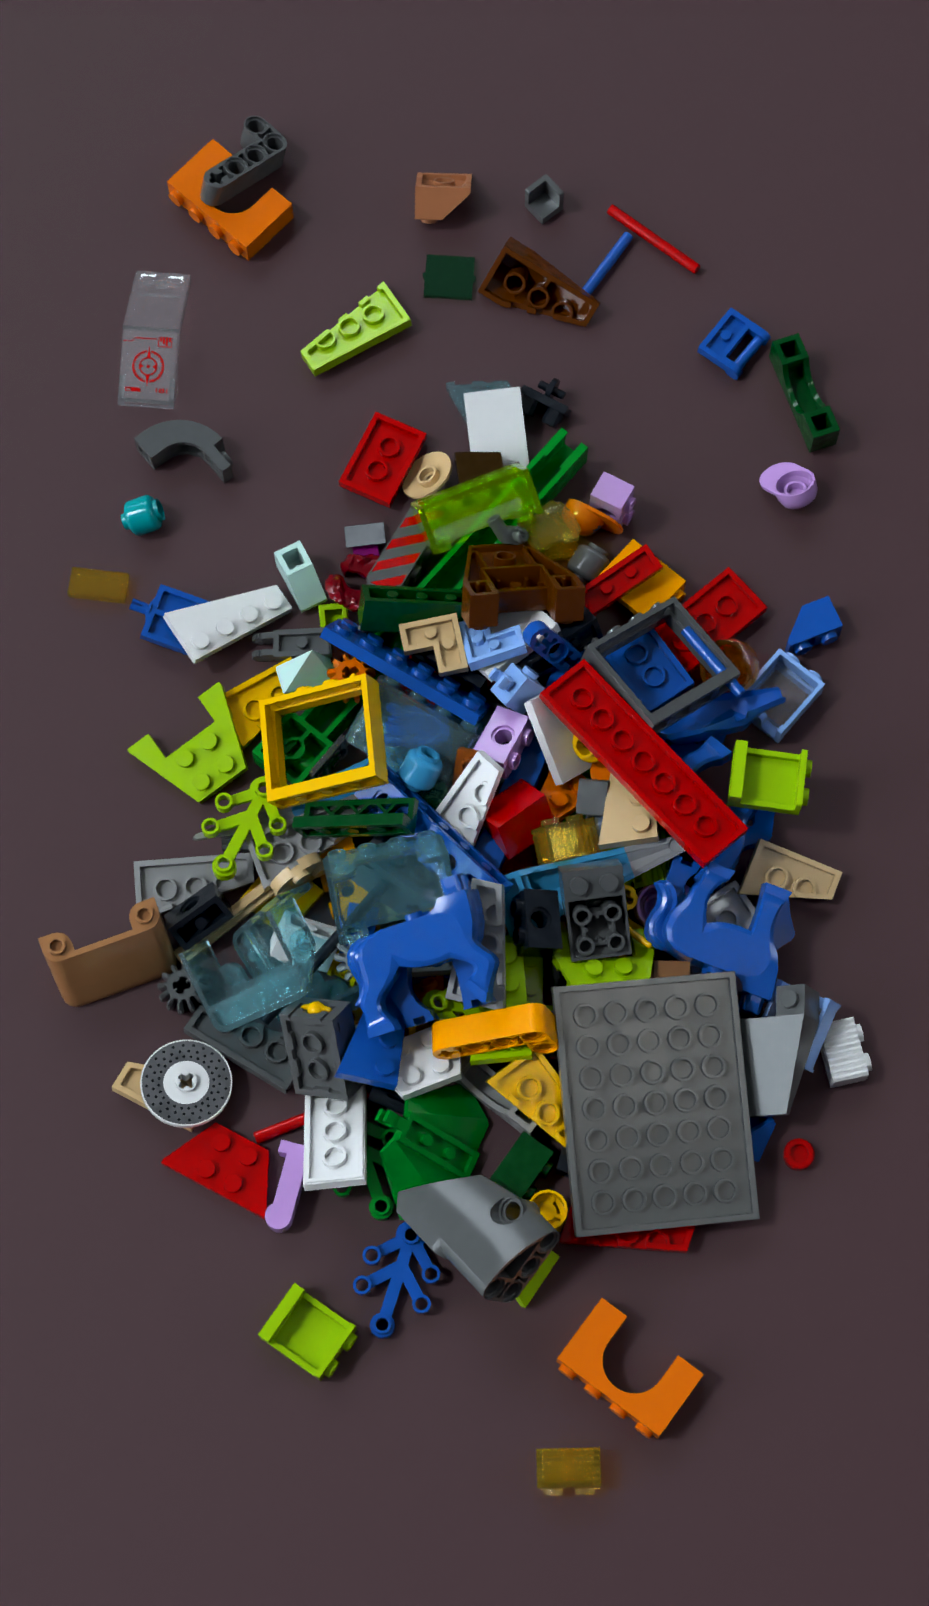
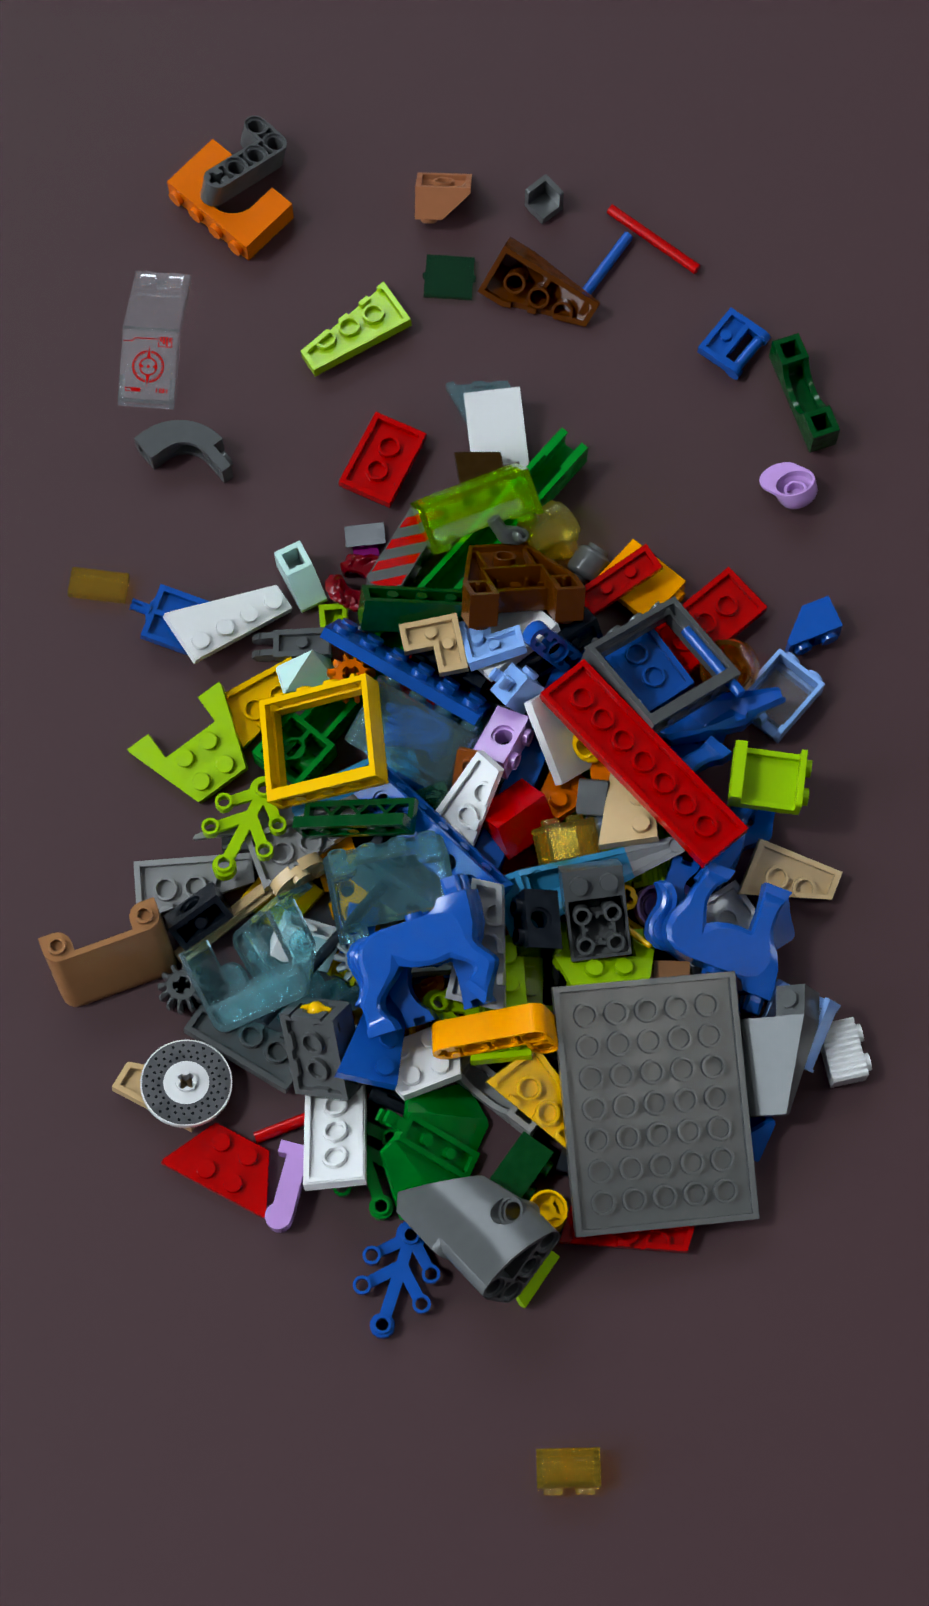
(143, 515): teal head -> none
(308, 1333): lime panel -> none
(330, 759): piece -> none
(421, 769): dark azure head -> none
(427, 475): tan dish -> none
(555, 411): black hips -> none
(591, 519): orange cap -> none
(614, 498): lavender brick -> none
(649, 1409): orange arch -> none
(798, 1154): red tile -> none

